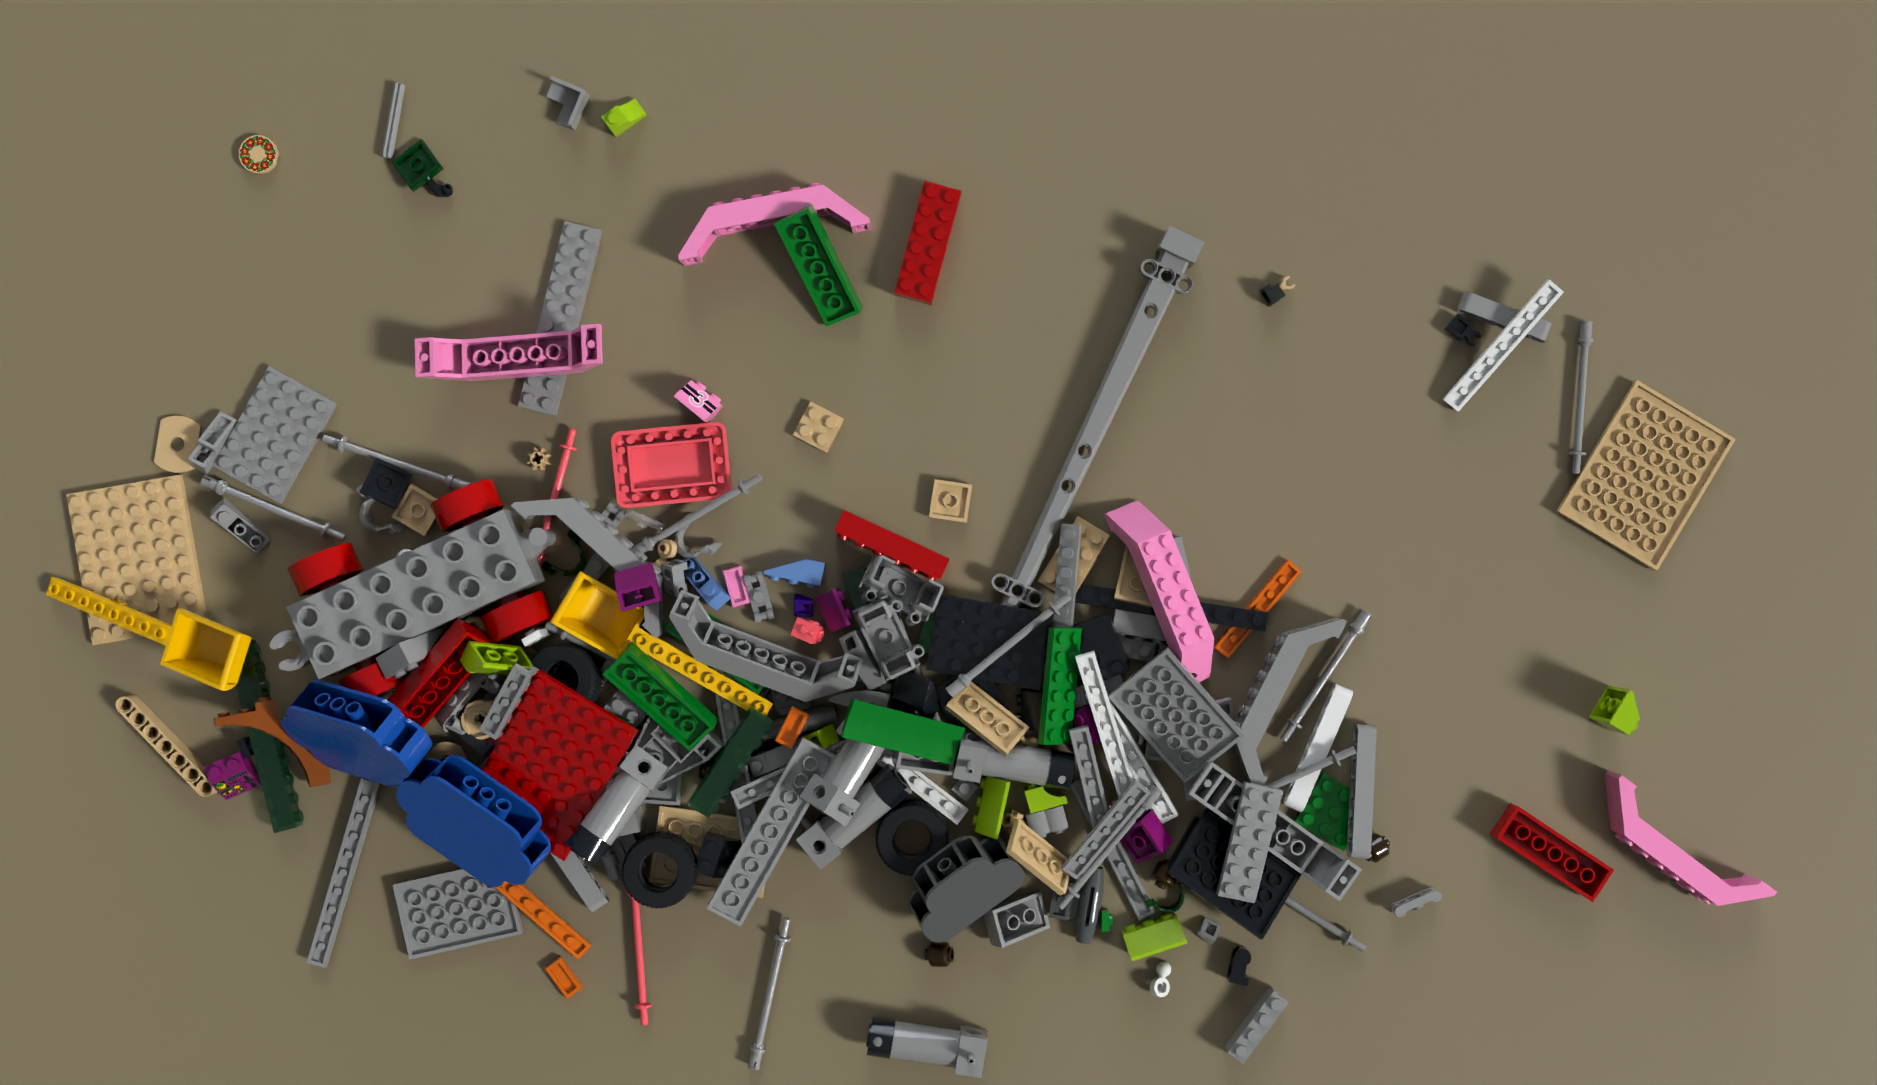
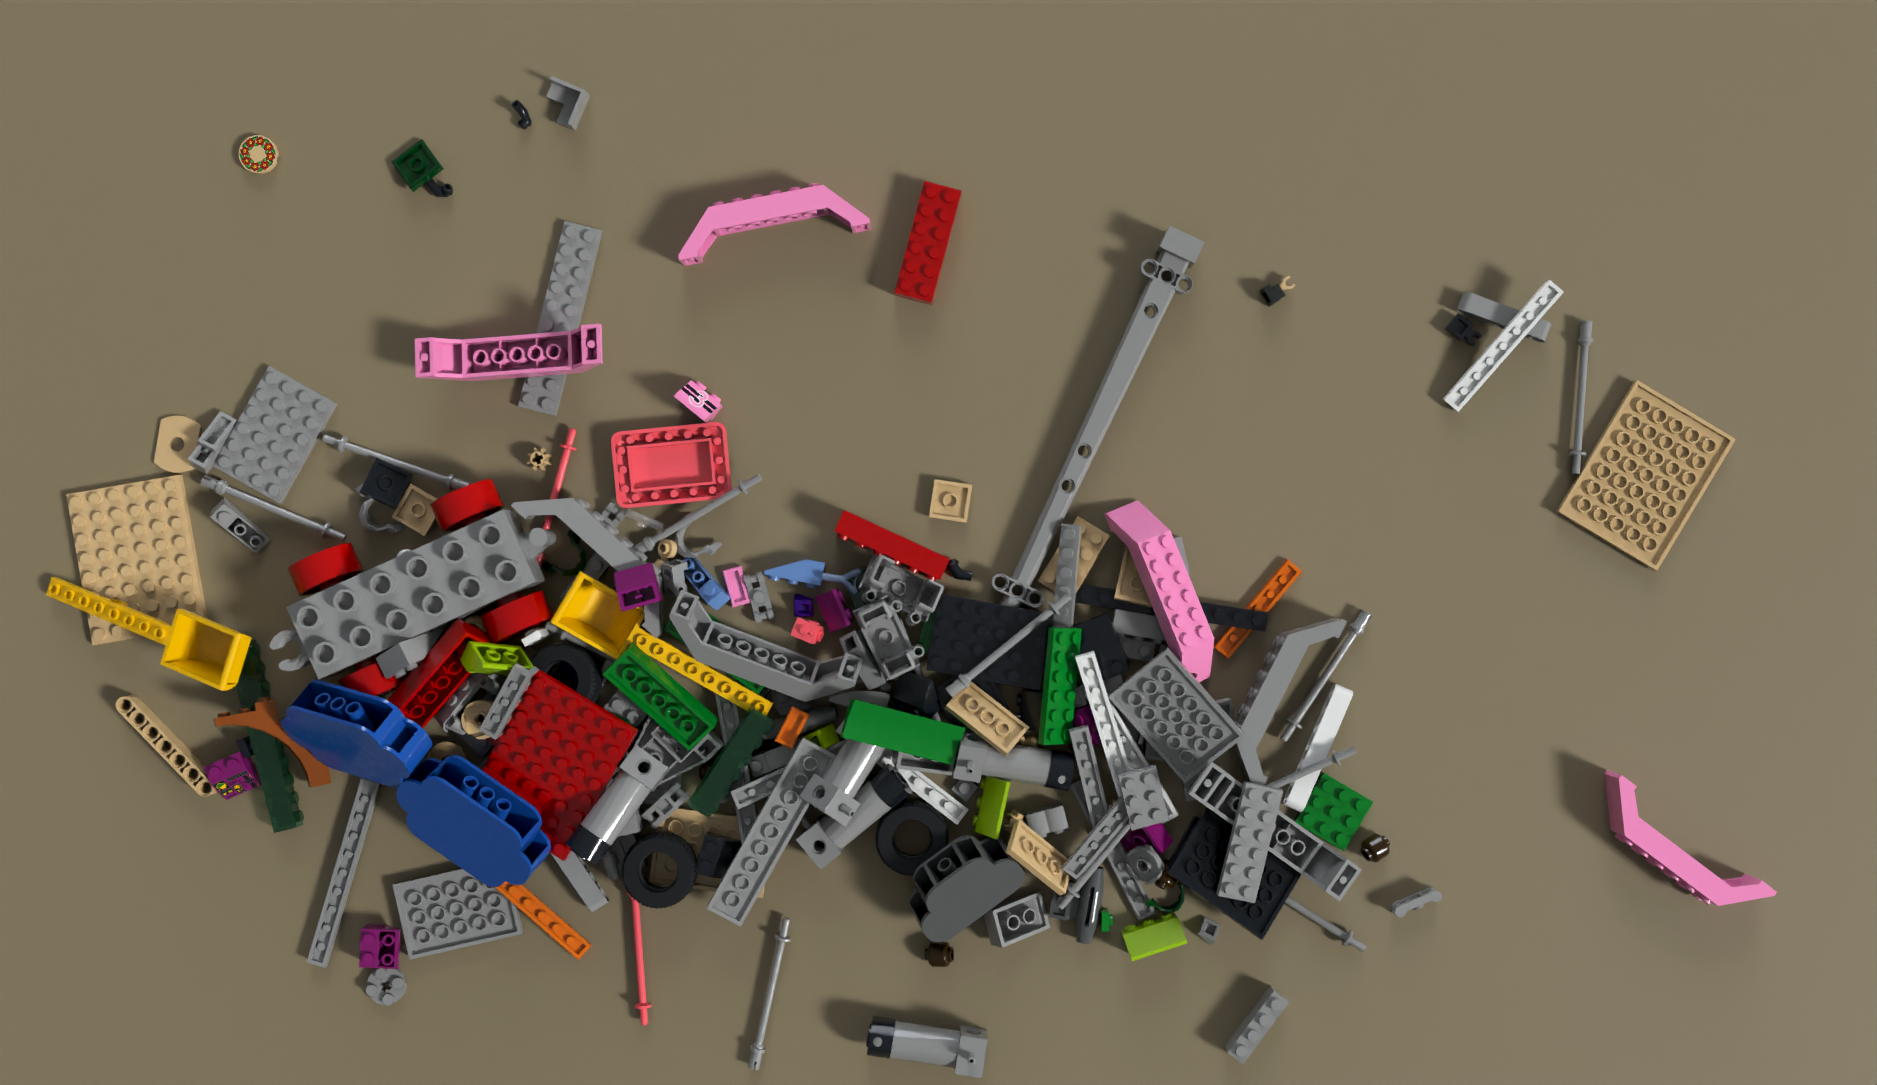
(379, 946): none -> magenta slope
(386, 996): none -> light grey plate
(393, 120): light grey axle -> none
(522, 111): none -> black arm
(563, 977): orange tile -> none
(623, 117): lime arch -> none
(665, 806): none -> light grey plate
(818, 427): tan plate -> none
(819, 265): green arch -> none
(843, 579): none -> sand blue piece
(956, 571): none -> black arm
(1040, 799): lime arch -> none
(1143, 797): none -> light grey plate
(1151, 858): none -> light grey plate
(1163, 969): white plate -> none
(1239, 960): black leg -> none
(1361, 791): light grey beam -> none
(1551, 852): red brick -> none
(1616, 710): lime slope -> none

